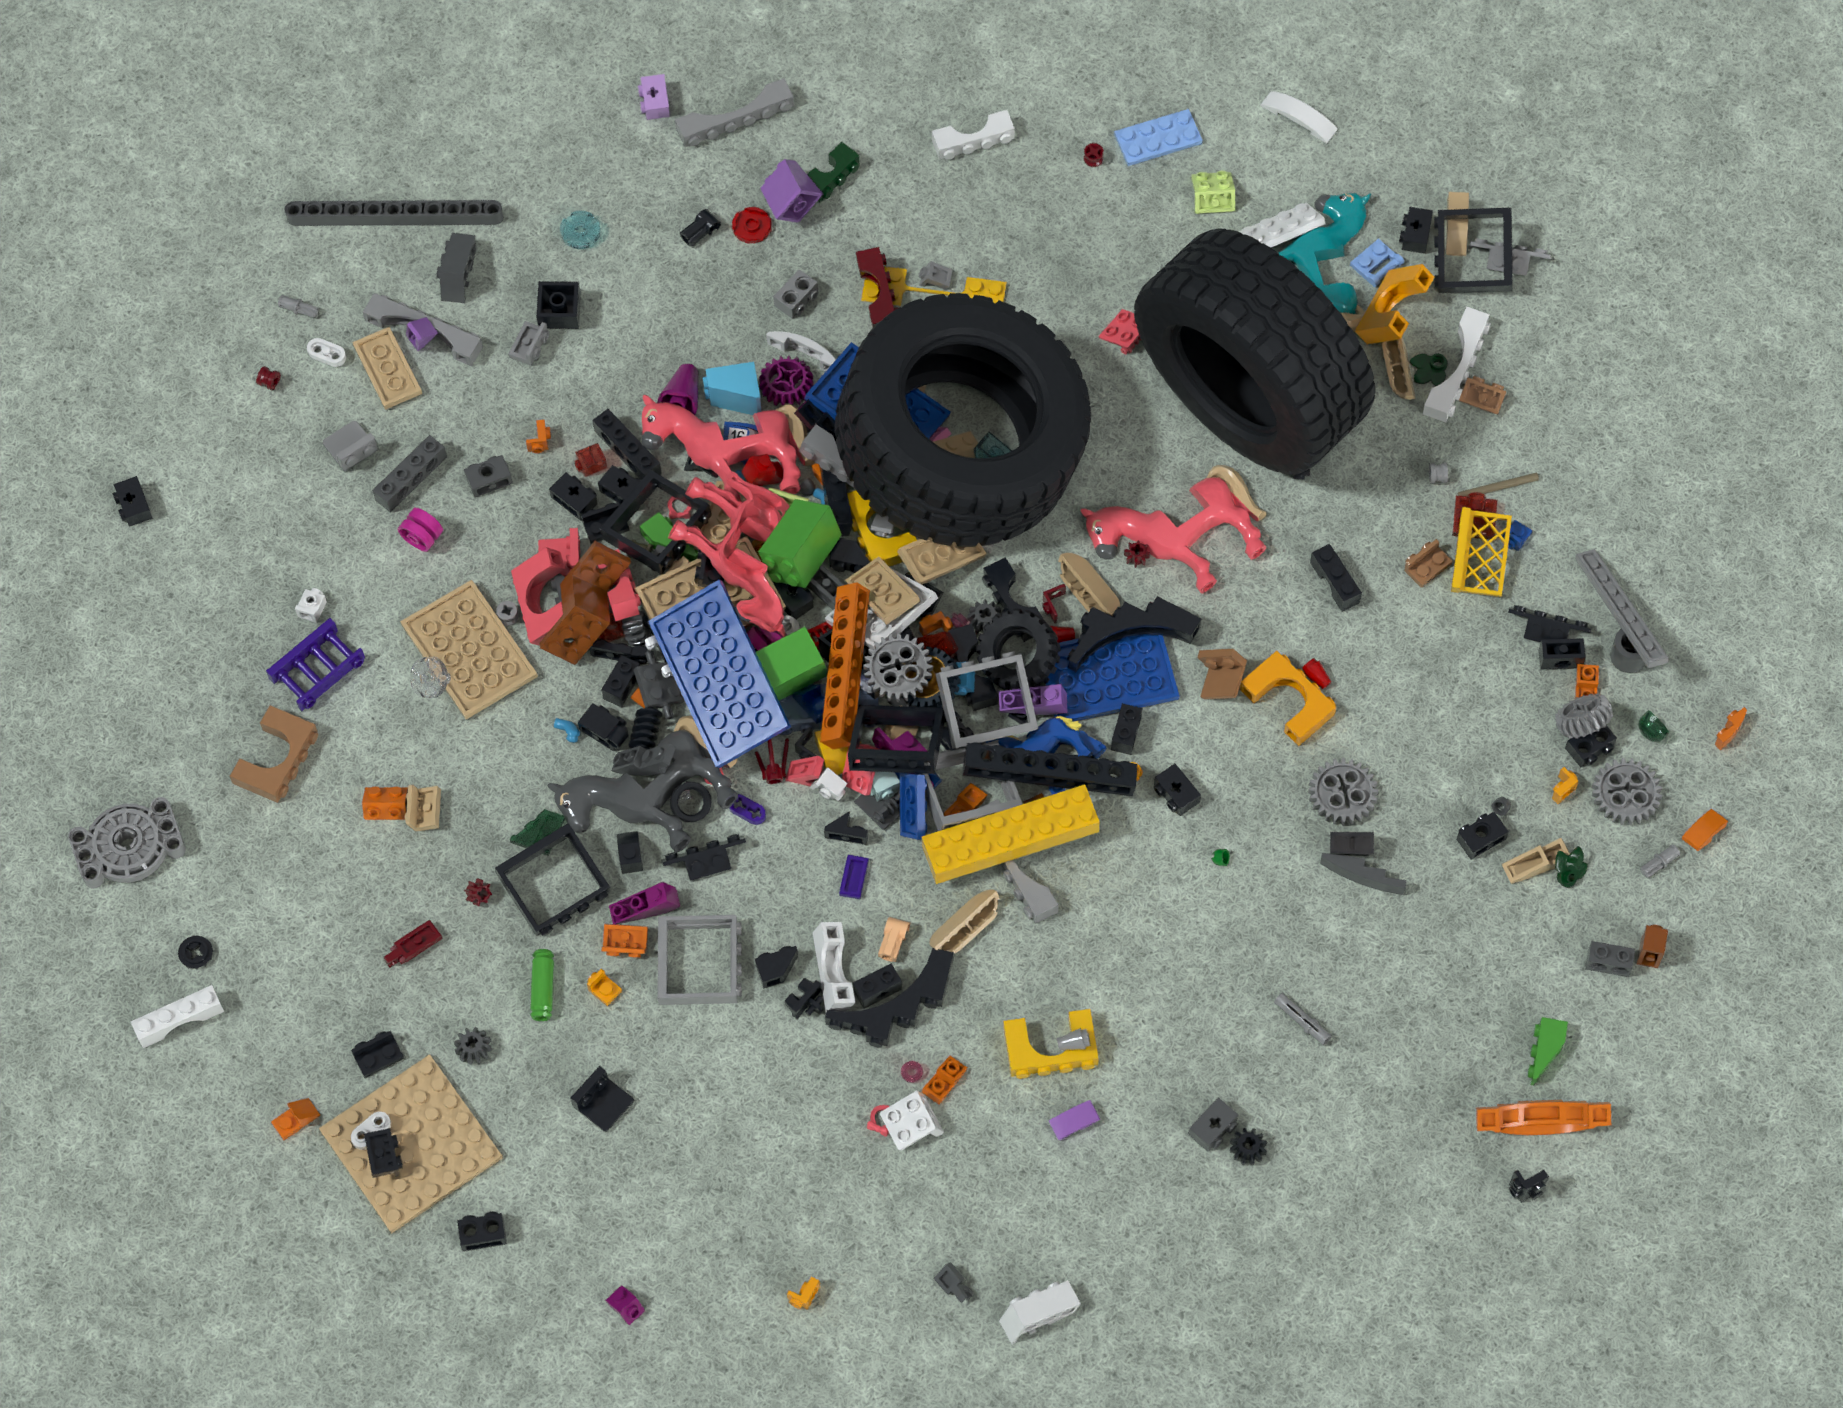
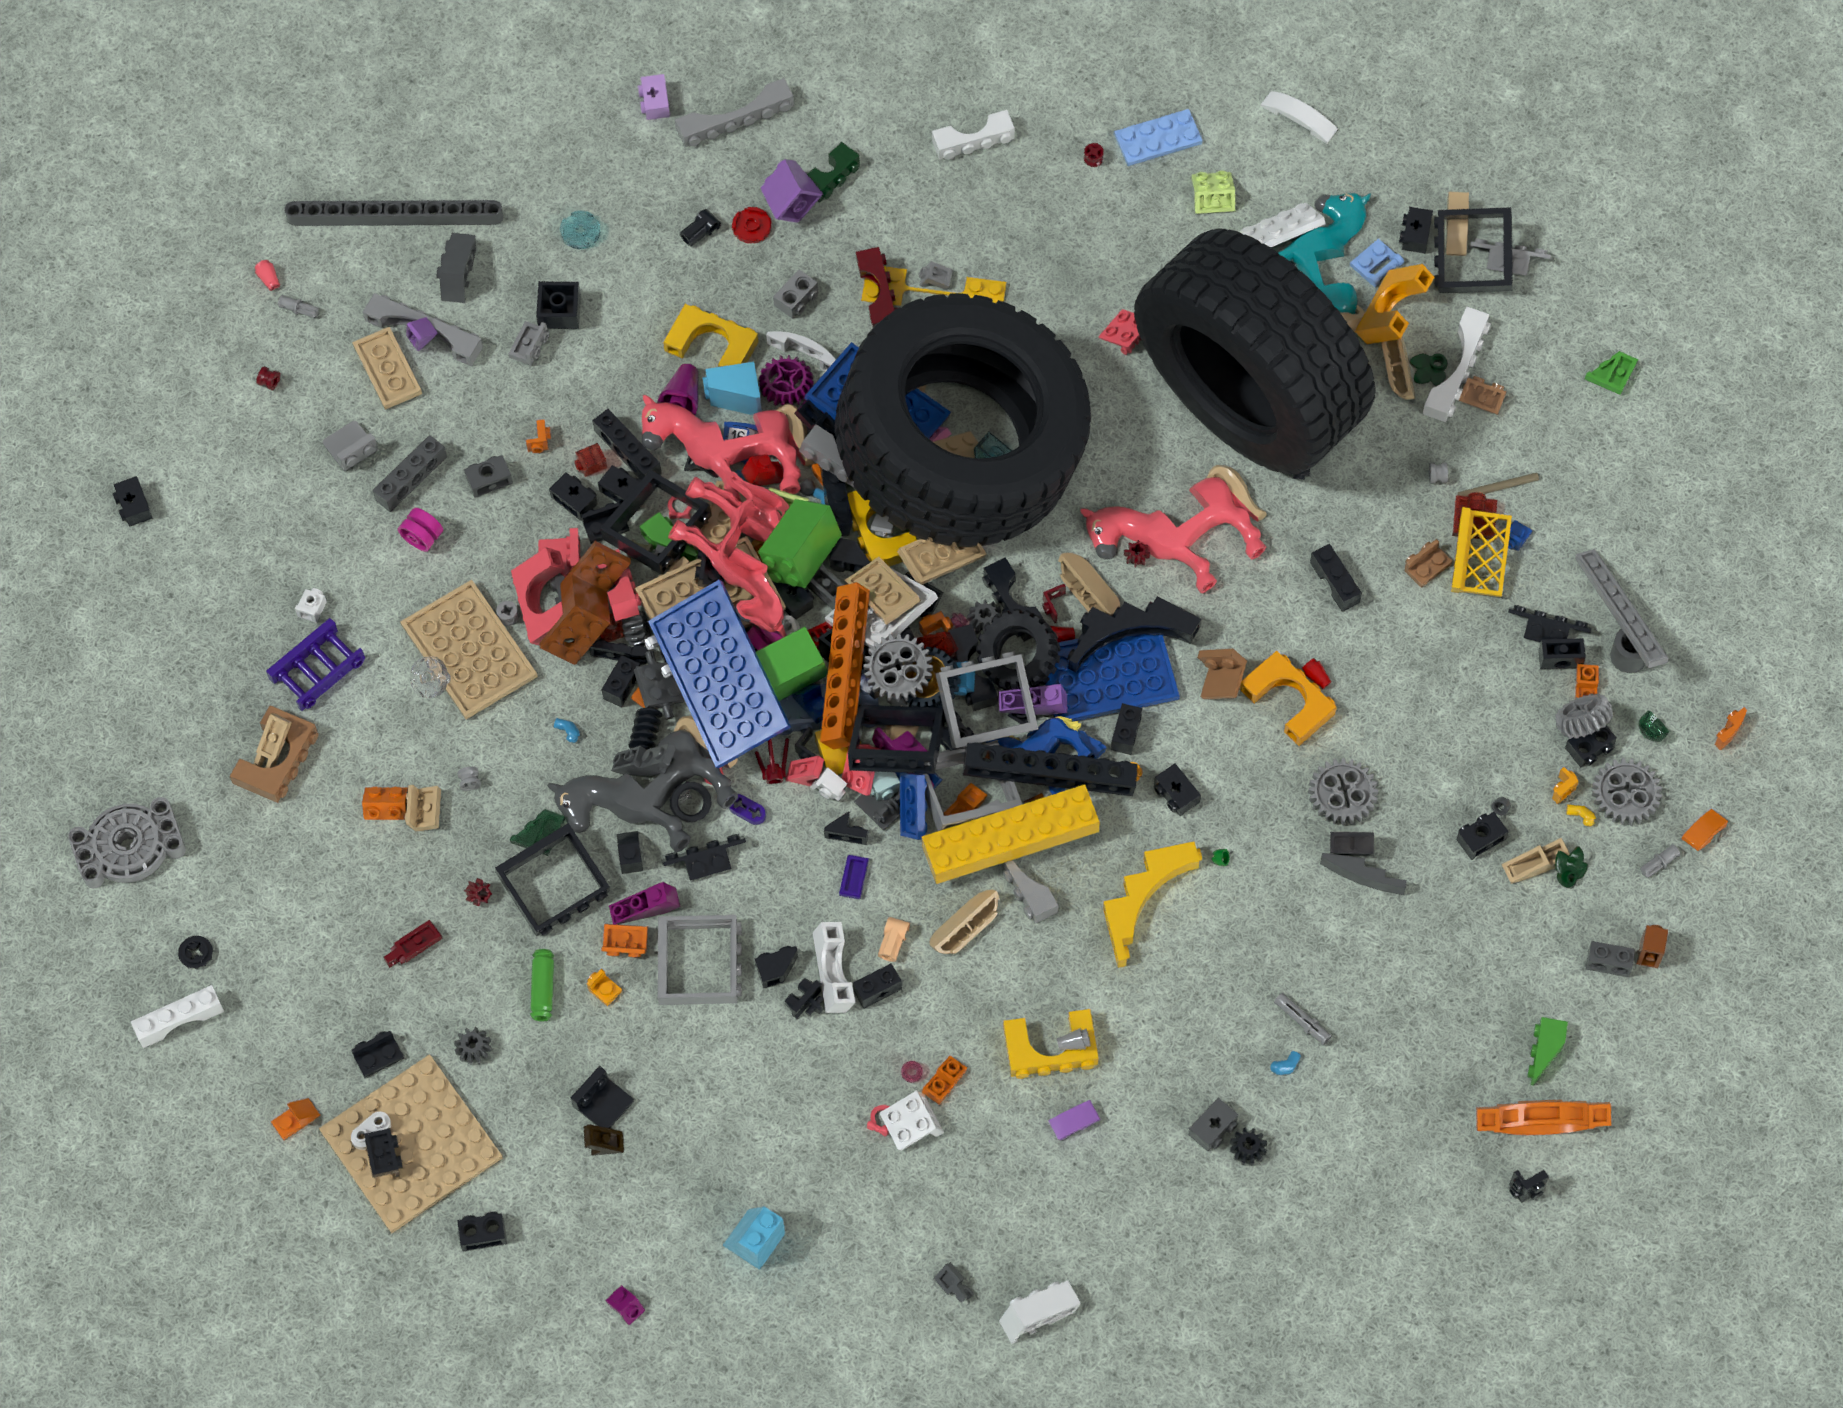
(267, 274): none -> coral cone
(272, 740): none -> tan hinge
(327, 353): white plate -> none
(469, 778): none -> light grey wheel
(603, 727): black hinge -> none
(603, 1140): none -> dark brown slope
(694, 322): none -> yellow arch
(756, 1236): none -> medium azure slope
(807, 1292): light orange bracket -> none
(904, 1009): black arch -> none
(1123, 912): none -> yellow arch
(1286, 1066): none -> dark azure arm
(1578, 810): none -> yellow arm
(1613, 373): none -> bright green wing

